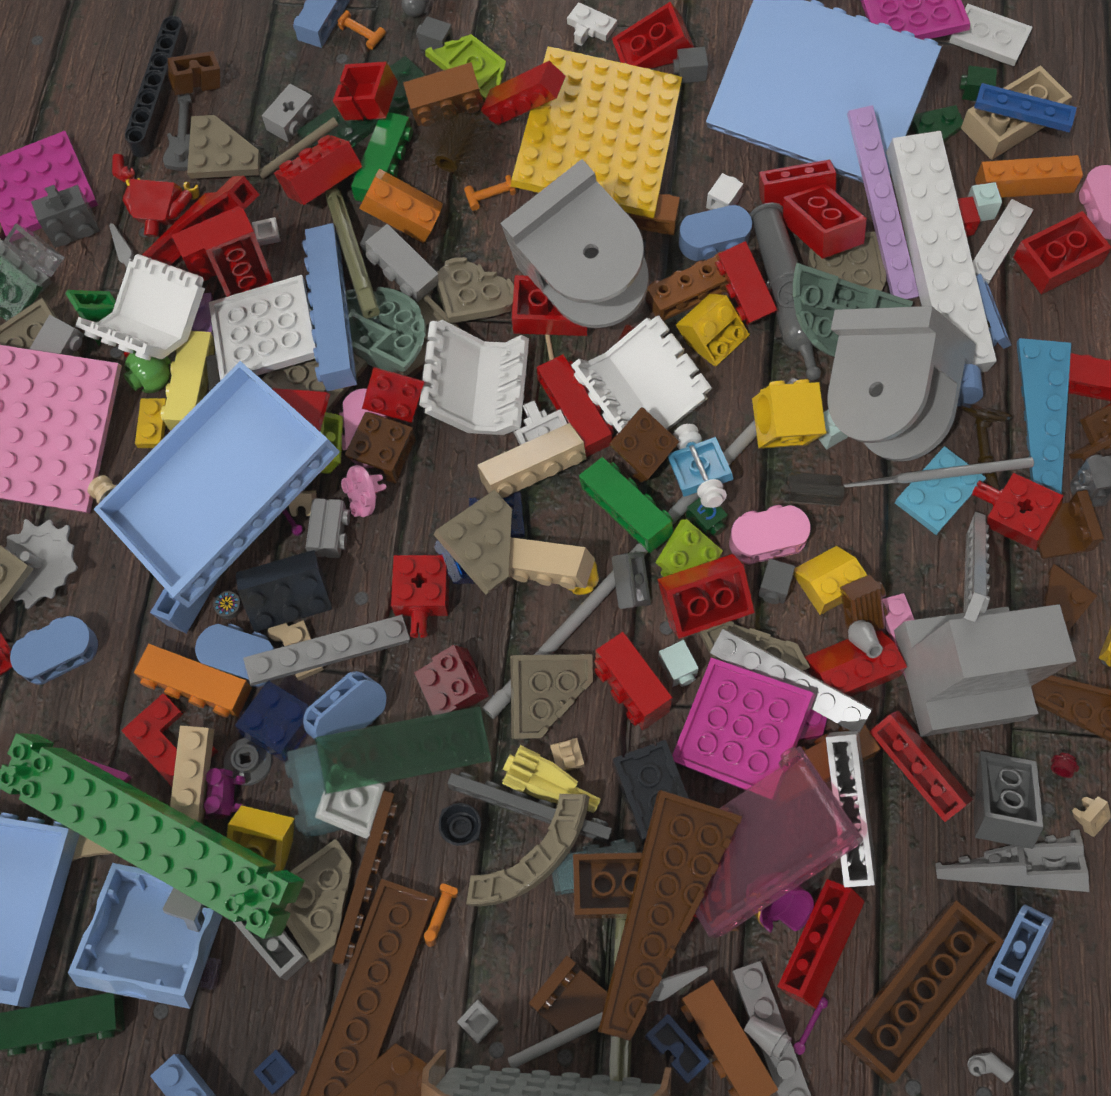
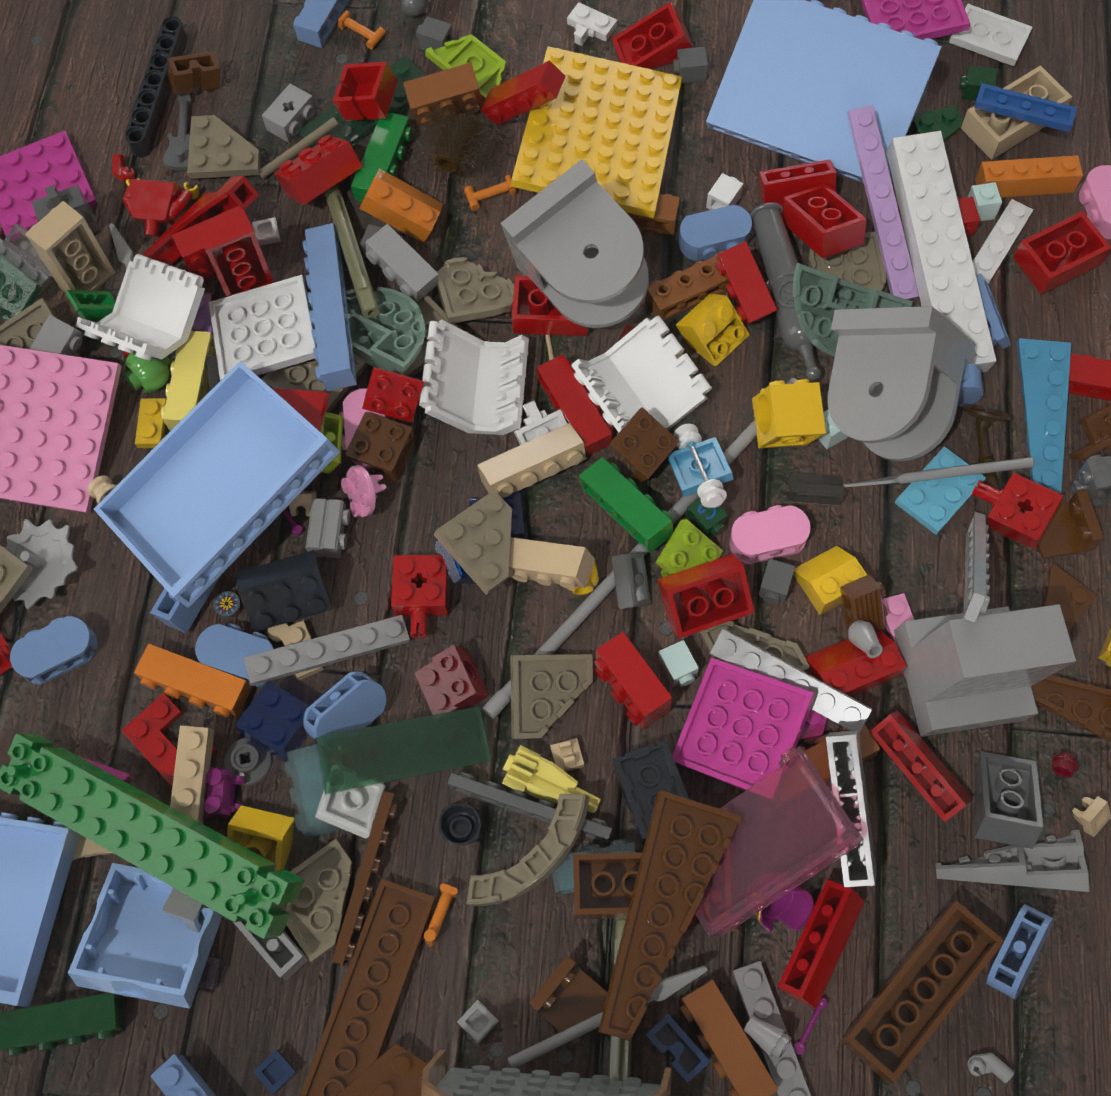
(70, 250): none -> tan brick

